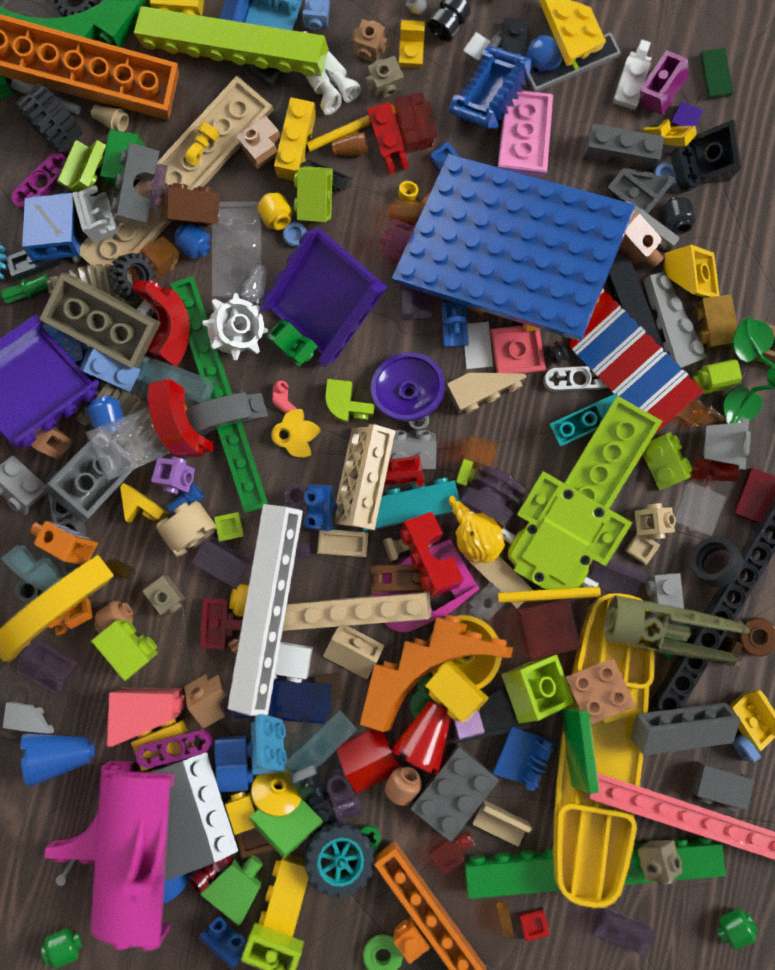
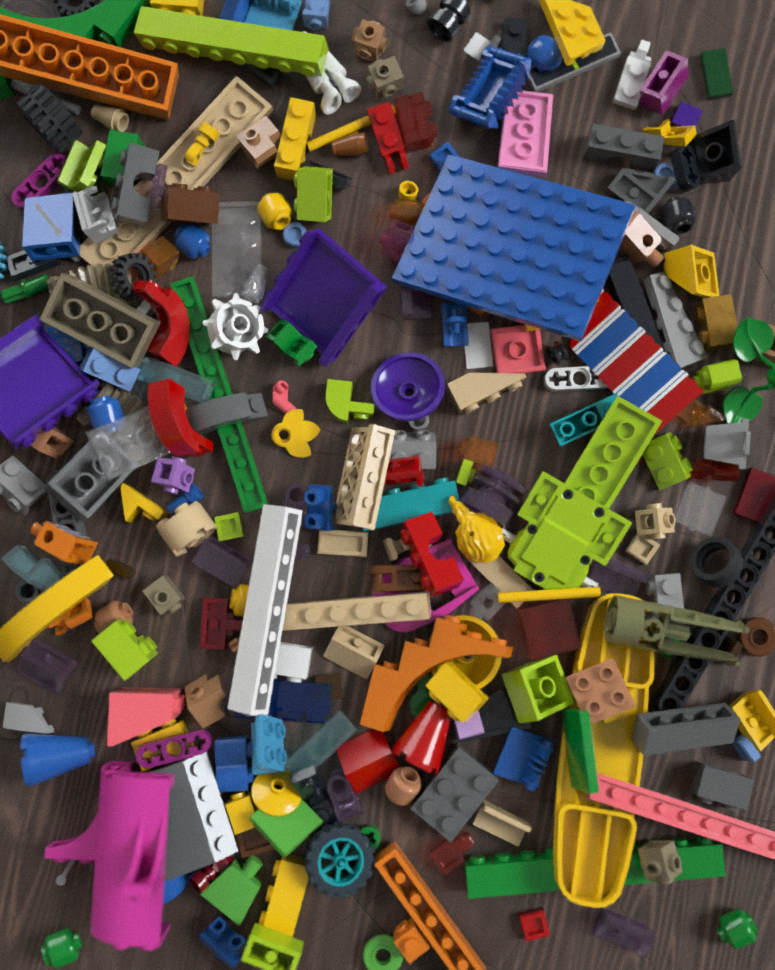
(411, 44): yellow slope -> none
(504, 918): clear orange tile -> none

